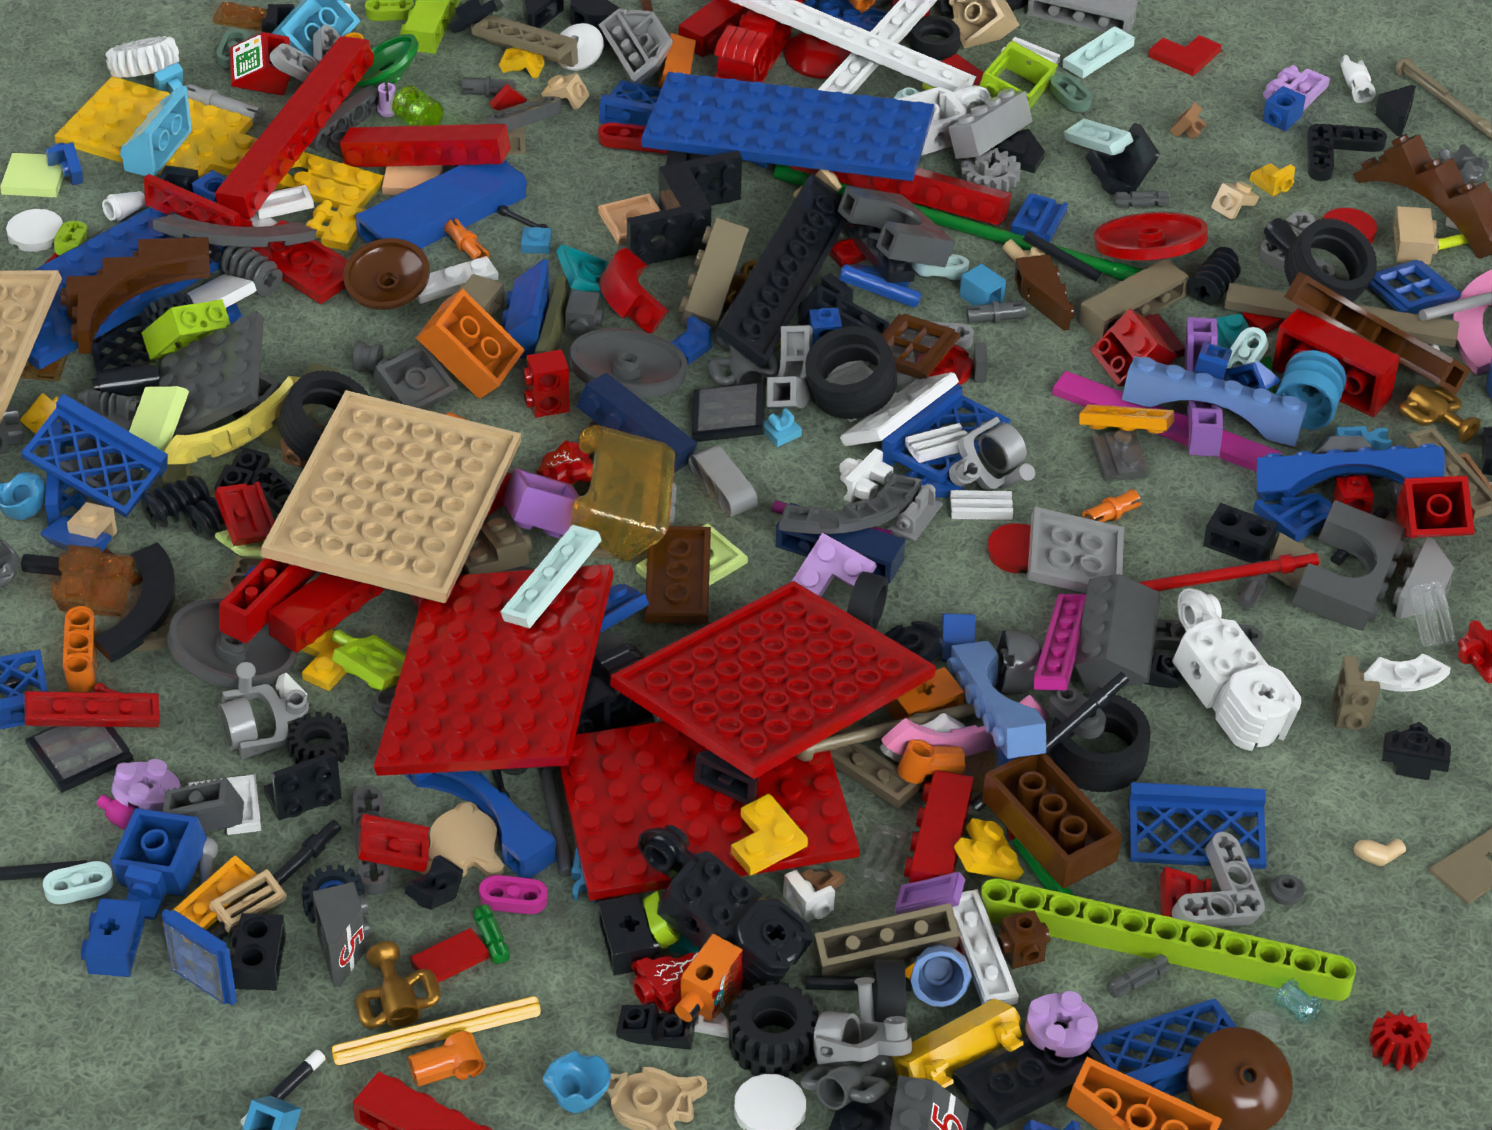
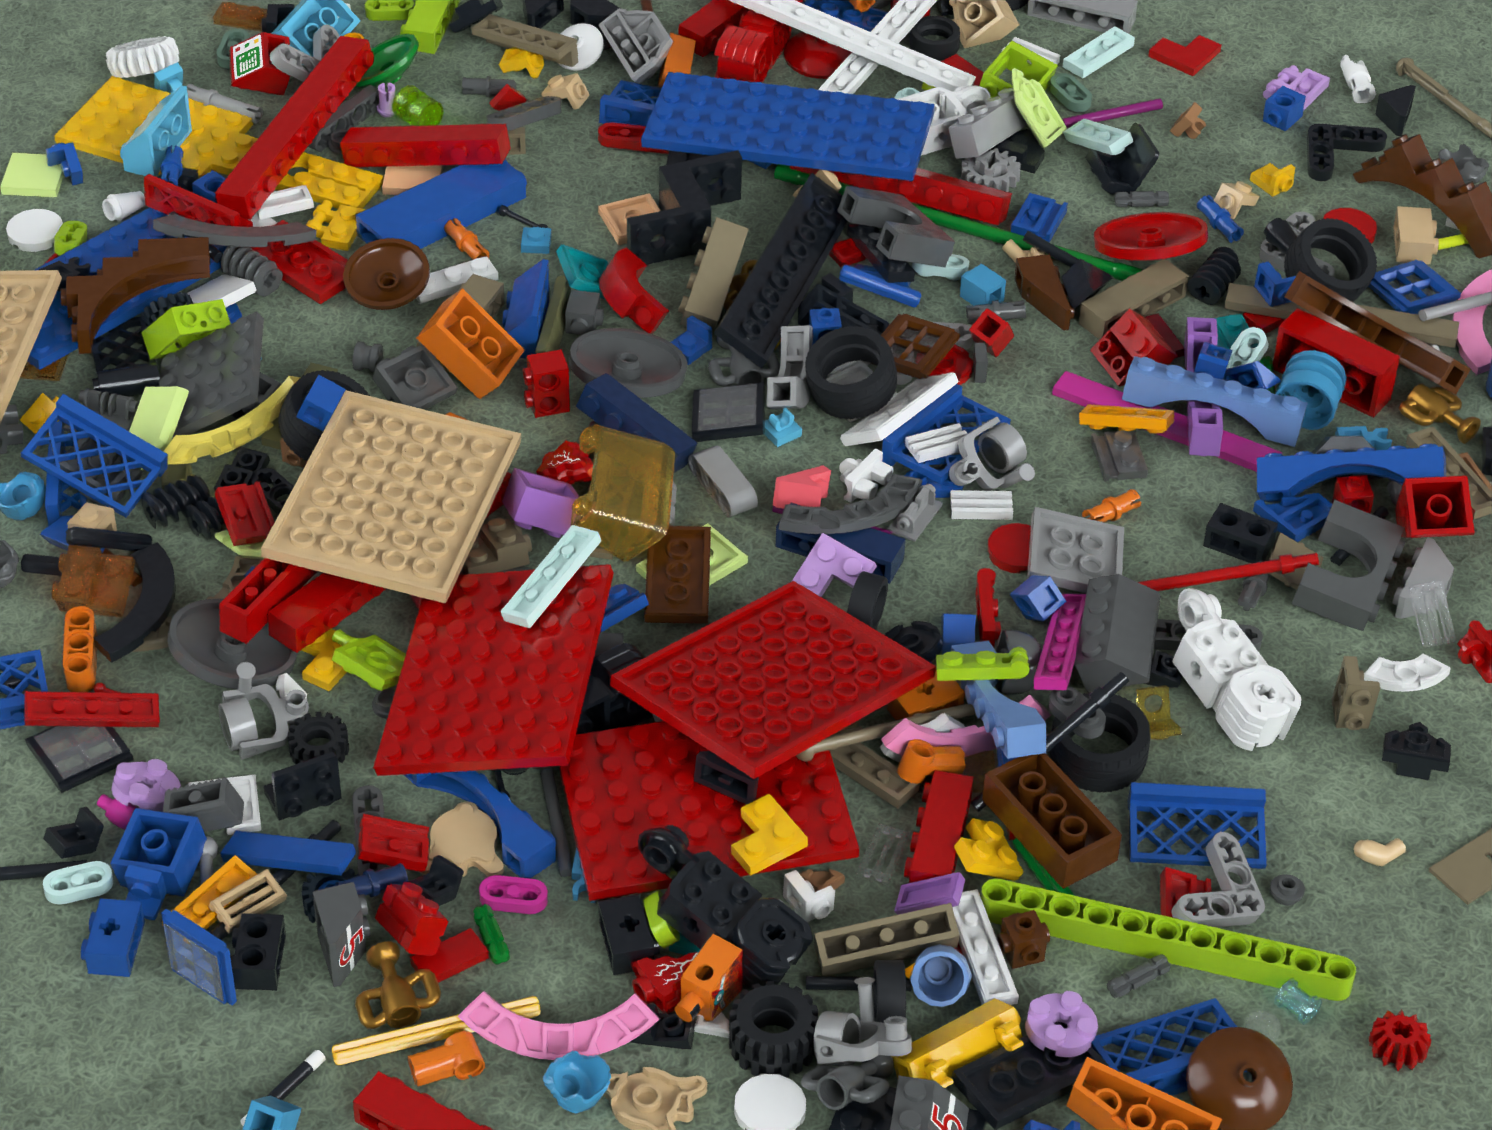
(72, 268): none -> black plate
(77, 837): none -> black bracket
(107, 539): none -> black axle
(171, 167): none -> blue pin
(289, 852): none -> blue tile
(320, 402): none -> blue brick
(375, 881): none -> dark blue pin
(411, 919): none -> red brick
(555, 1040): none -> bright pink tile
(802, 488): none -> coral slope
(982, 665): none -> lime plate
(987, 606): none -> red plate
(992, 331): none -> red brick
(1036, 109): none -> yellowish green tile
(1038, 597): none -> blue brick
(1084, 282): none -> black slope
(1117, 112): none -> magenta bar
(1160, 722): none -> clear yellow bracket
(1220, 218): none -> blue pin
(1271, 285): none -> blue bracket

